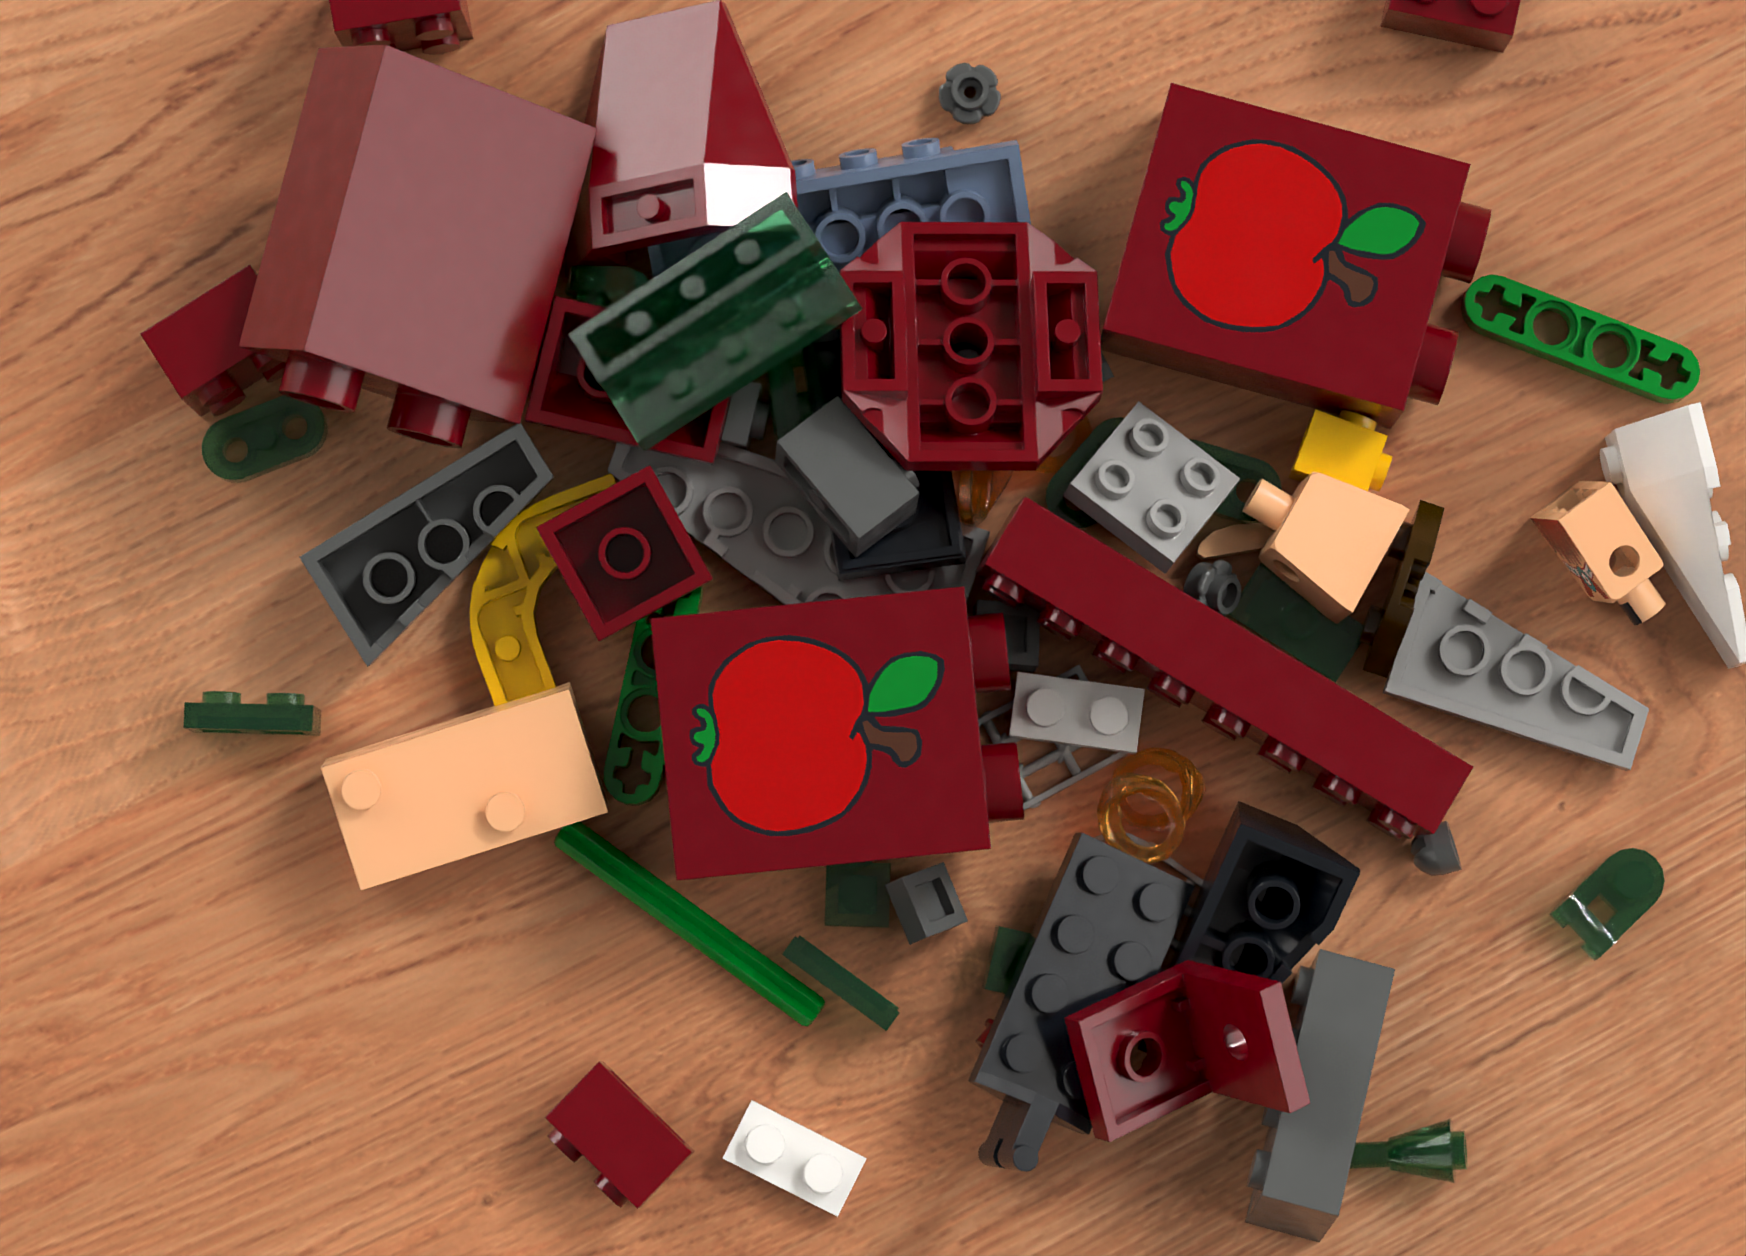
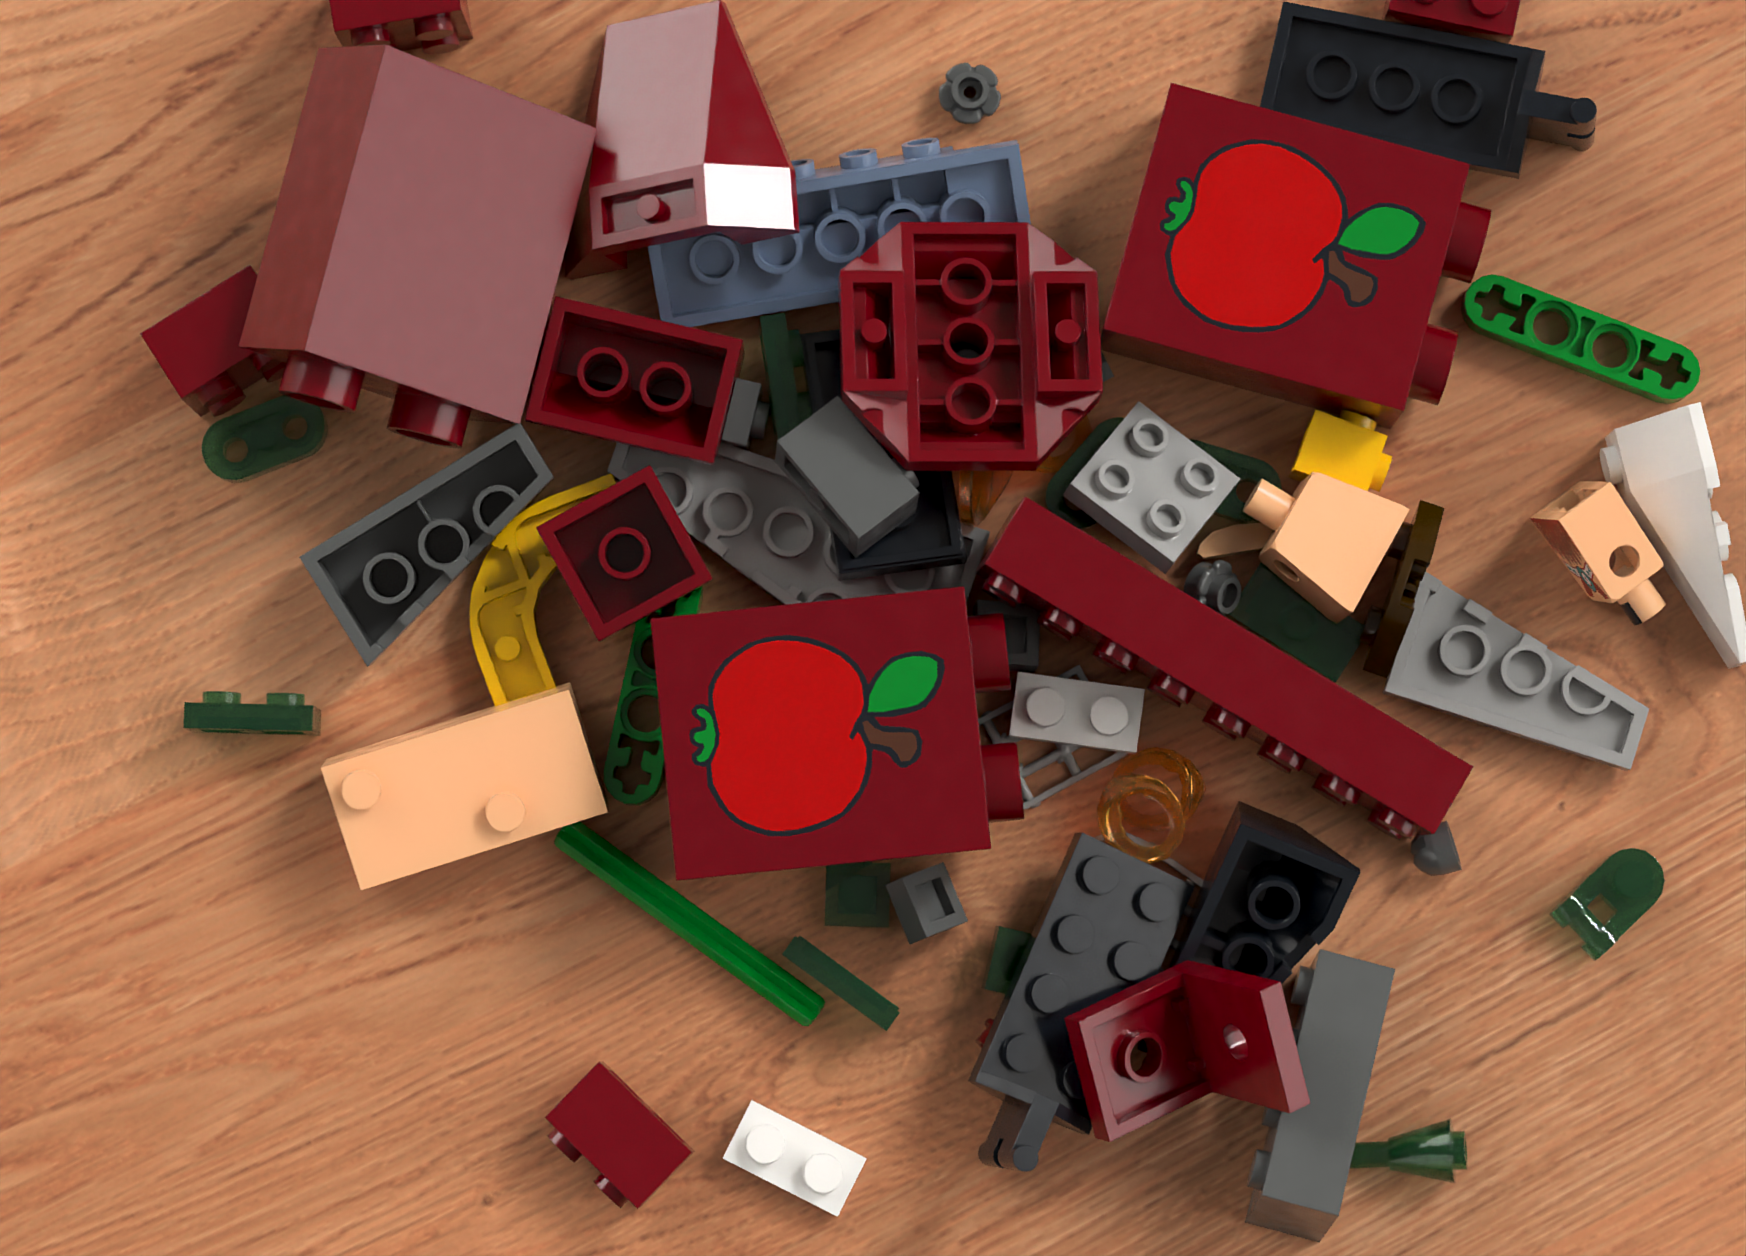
(602, 284): clear green plate -> none
(715, 321): clear green brick -> none
(1420, 88): none -> black hinge

